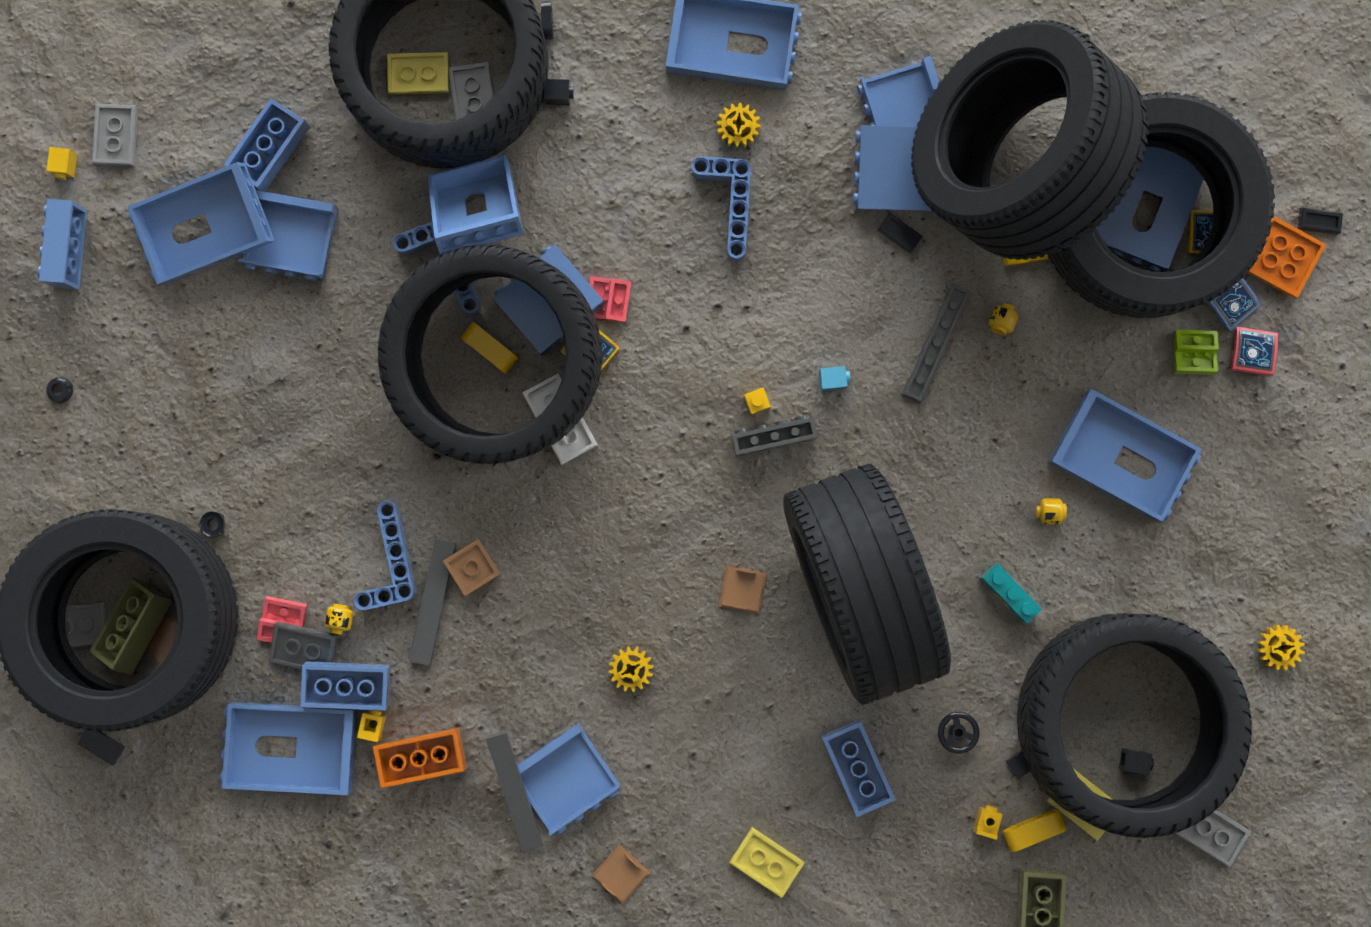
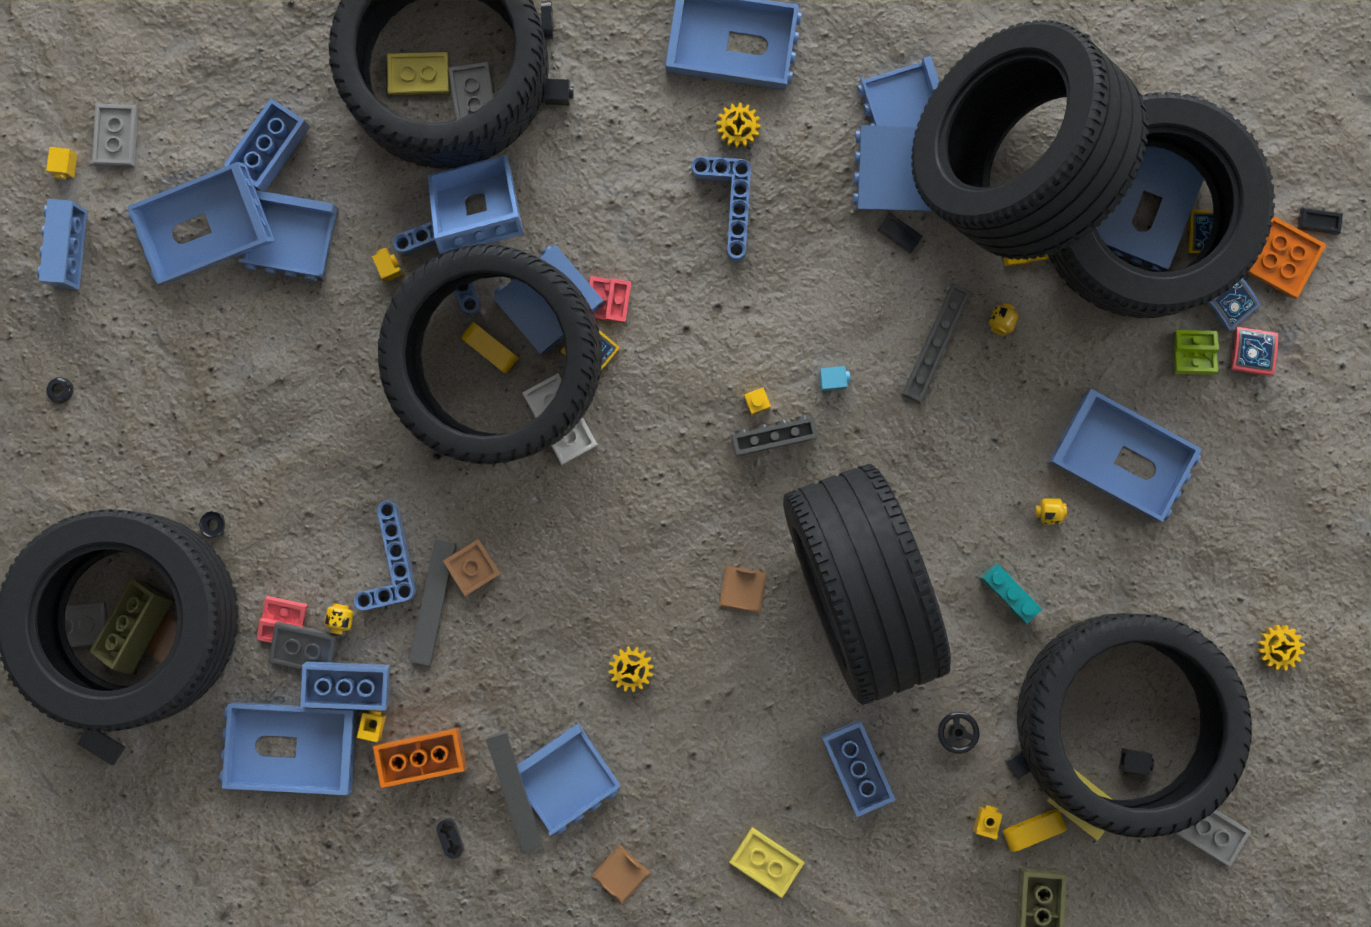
(386, 265): none -> yellow brick
(445, 840): none -> black beam

